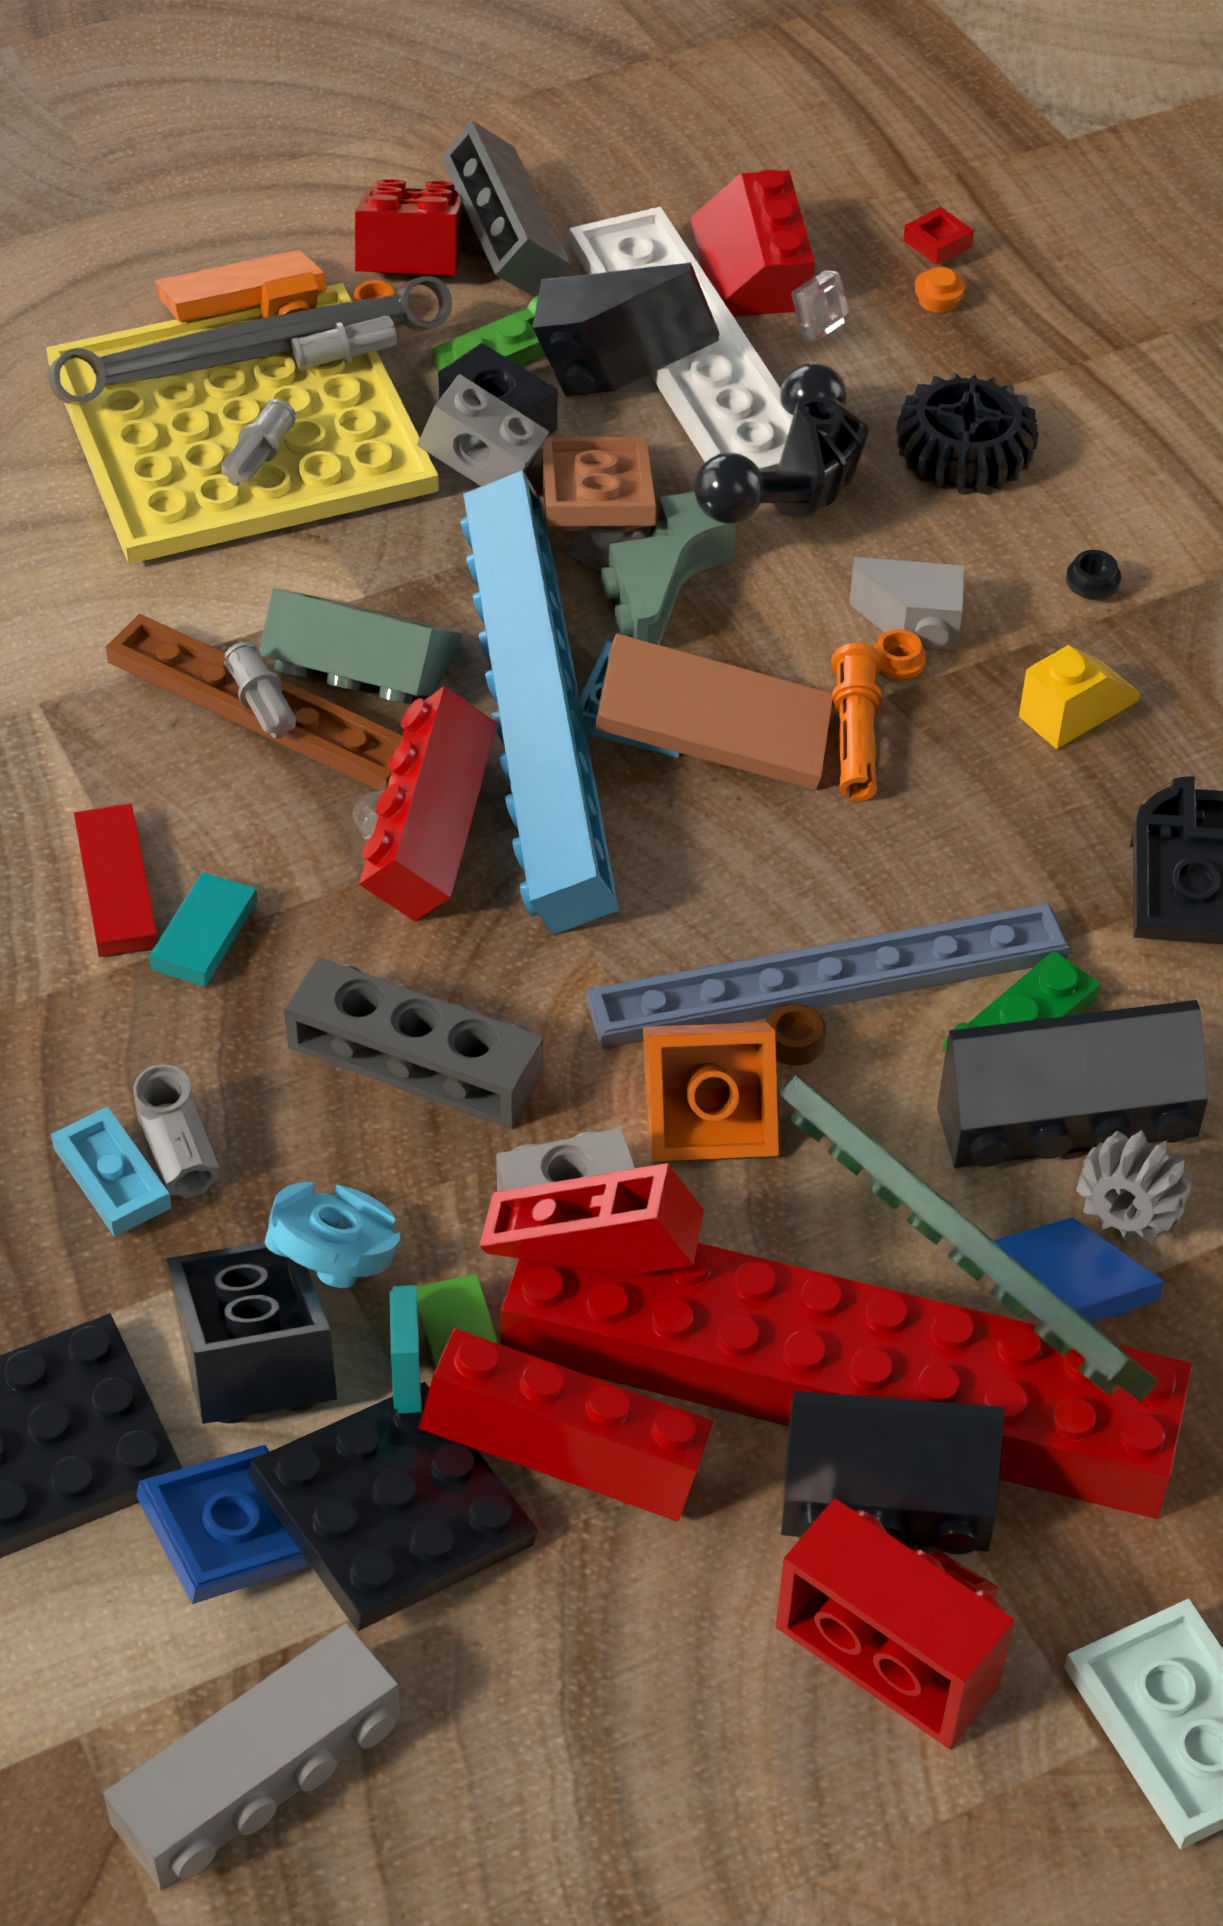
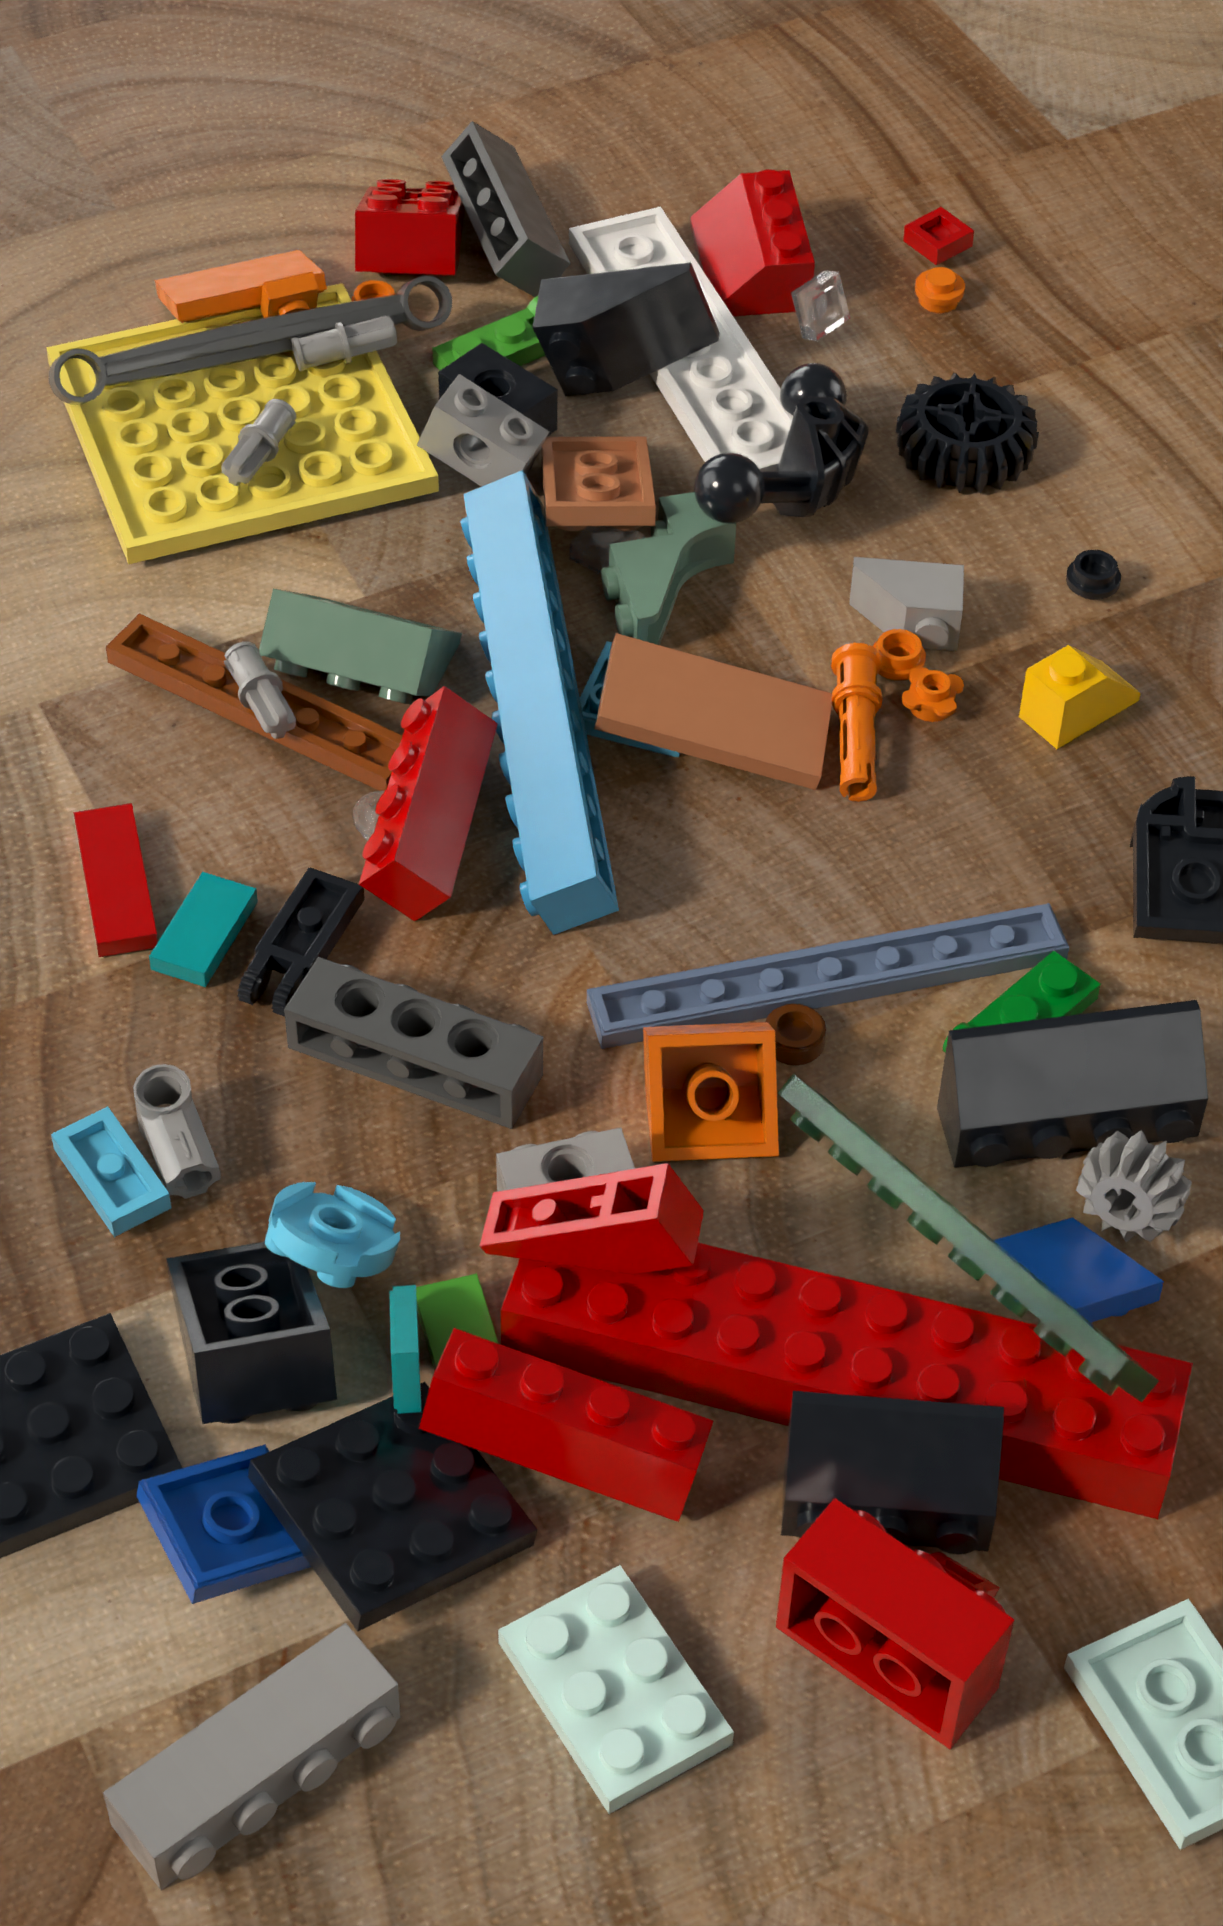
(299, 934): none -> black hinge
(615, 1688): none -> light aqua plate
(932, 694): none -> orange plate

